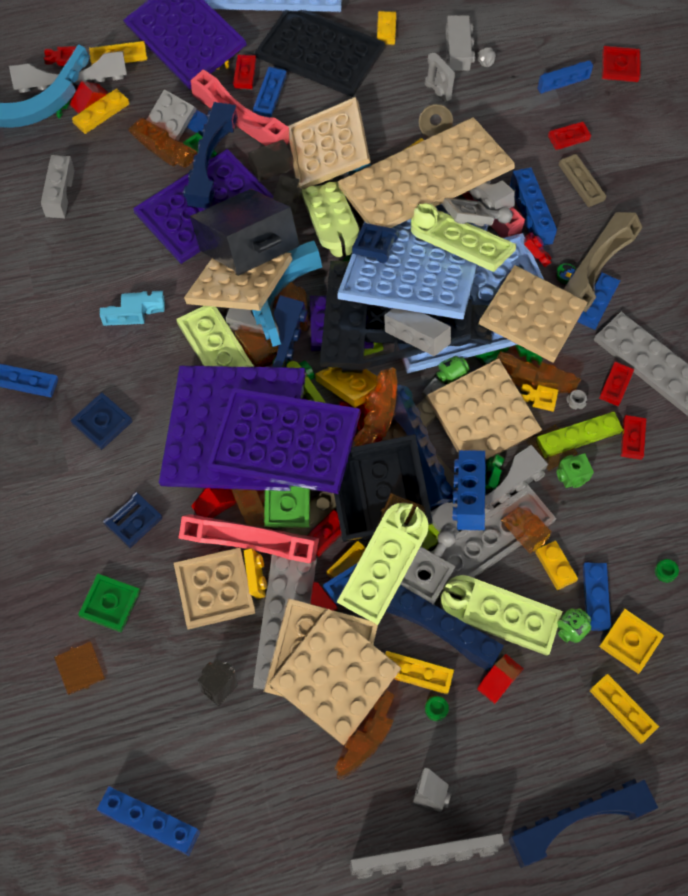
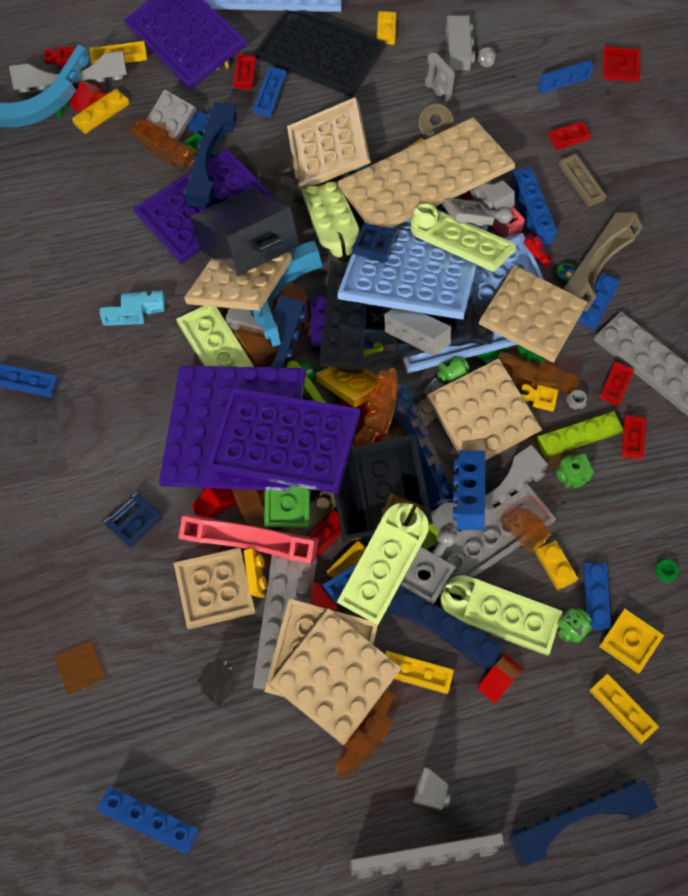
(58, 177): light grey arch -> none
(101, 421): dark blue plate -> none
(109, 603): green plate -> none
(263, 129): coral arch -> none
(436, 708): green tile -> none
(493, 473): green plate -> none

